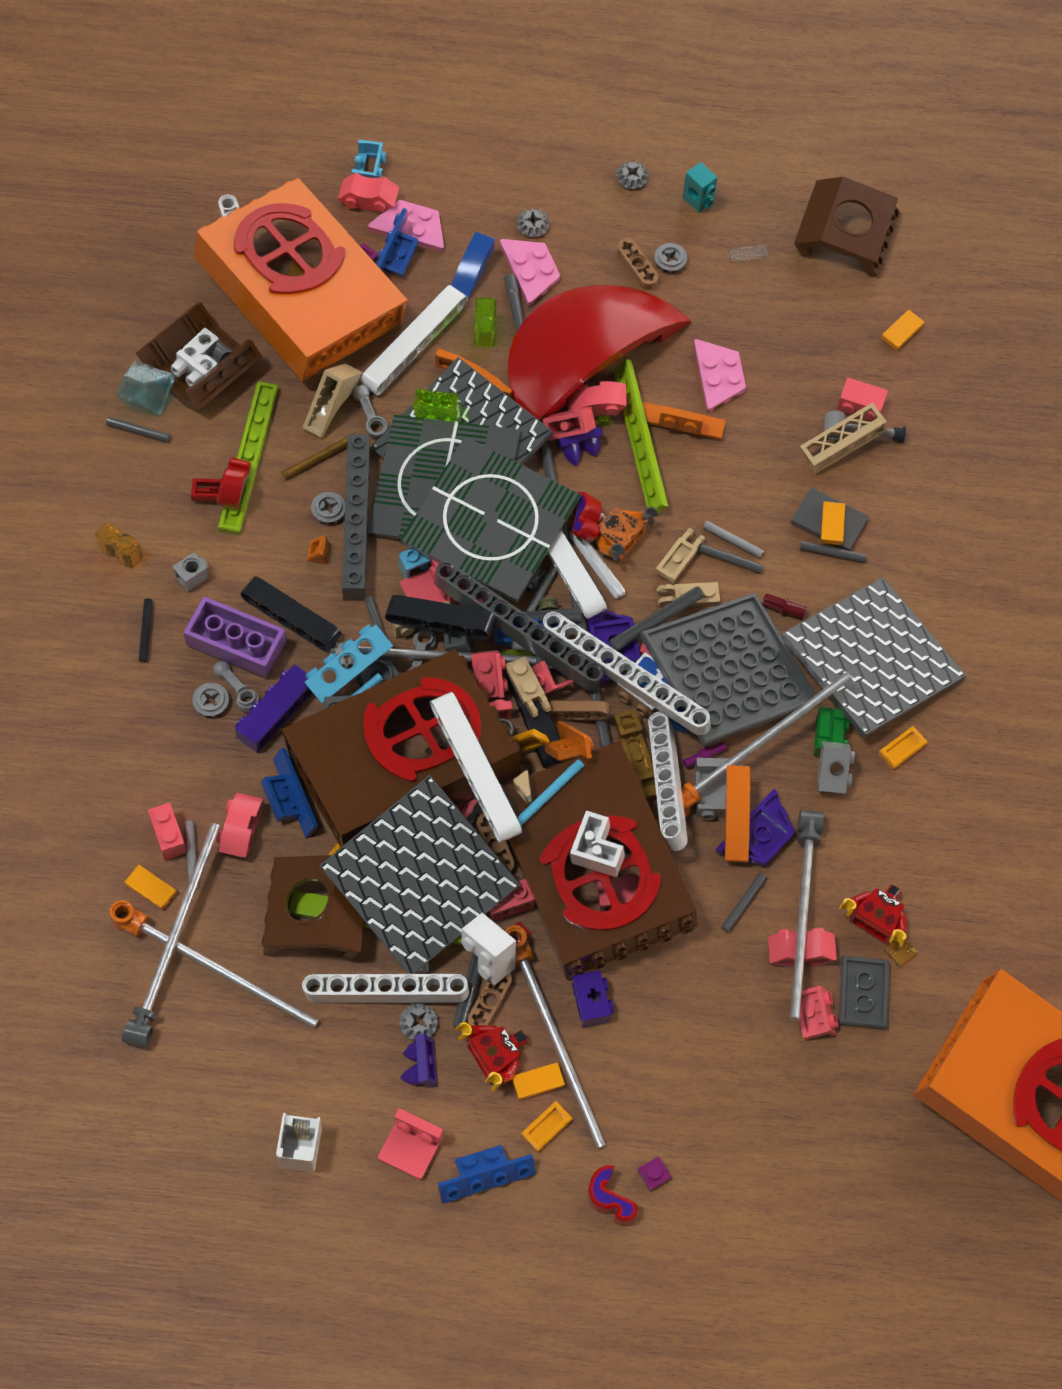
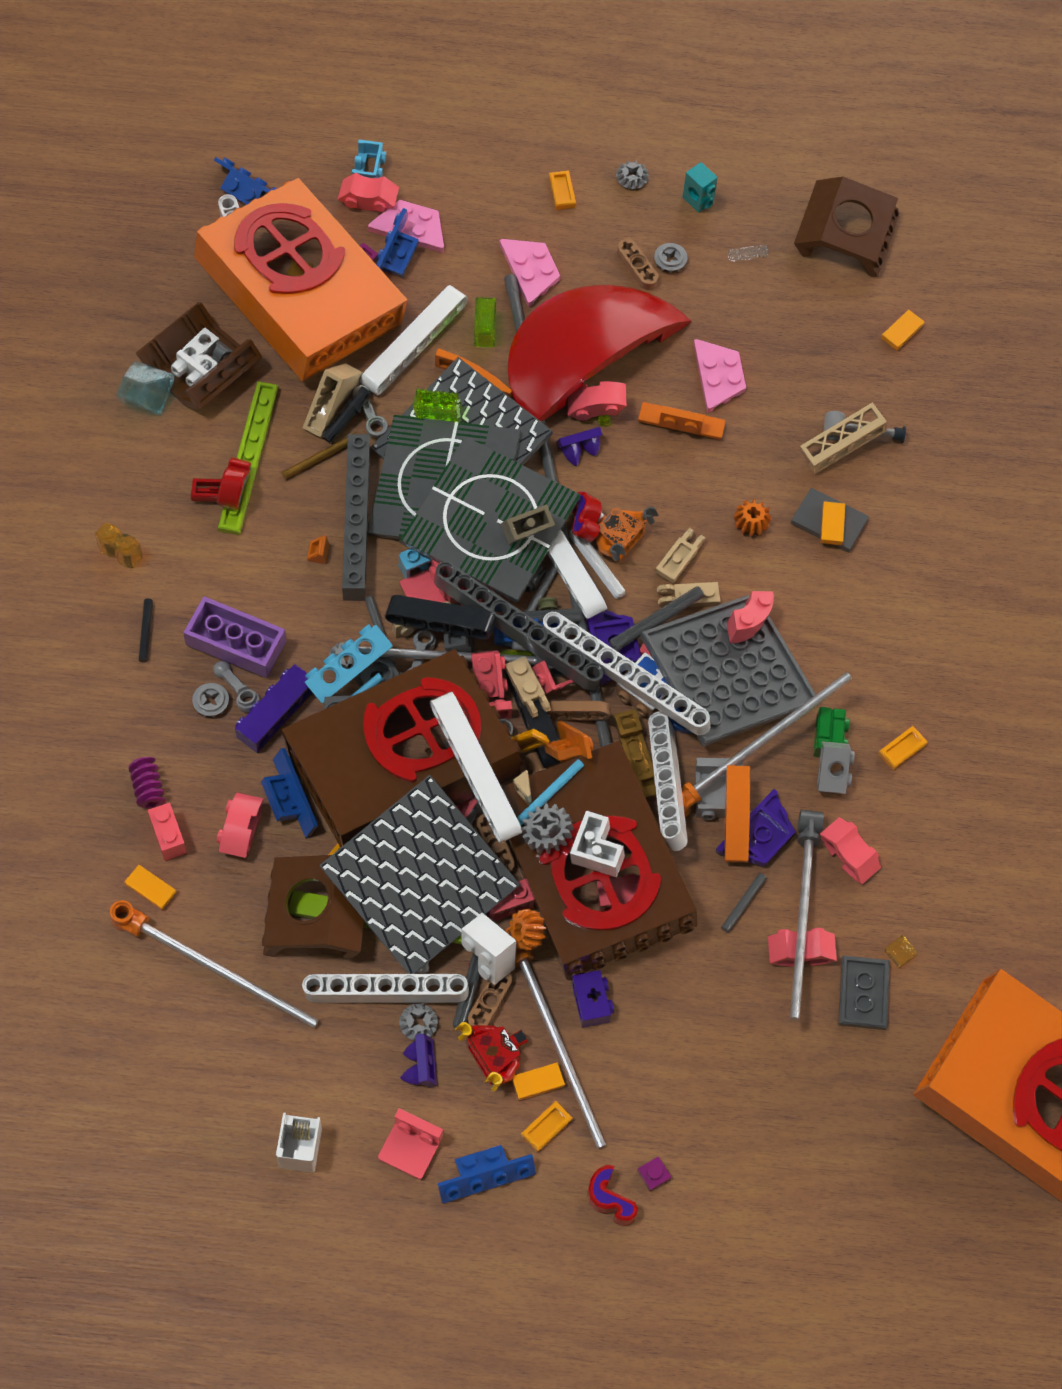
(138, 429): dark grey bar -> none
(138, 1031): flat silver piece -> none
(145, 783): none -> magenta piece
(187, 579): light grey brick -> none
(190, 847): light grey bar -> none
(241, 184): none -> blue bracket
(290, 613): black beam -> none
(332, 500): light grey gear -> none
(350, 410): none -> black pin
(473, 263): blue slope -> none
(526, 227): light grey gear -> none
(527, 524): none -> dark tan brick
(527, 929): none -> orange gear
(547, 828): none -> light grey gear
(562, 190): none -> light orange tile
(570, 423): coral brick -> none
(641, 439): lime tile -> none
(705, 753): magenta bar -> none
(731, 558): dark grey bar -> none
(733, 539): light grey bar -> none
(750, 619): none -> coral brick
(752, 517): none -> orange gear
(784, 606): dark red axle -> none
(816, 1013): coral bracket -> none
(831, 551): dark grey bar -> none
(858, 858): none -> coral brick
(859, 395): coral brick -> none
(878, 914): red torso -> none
(883, 649): dark grey tile -> none

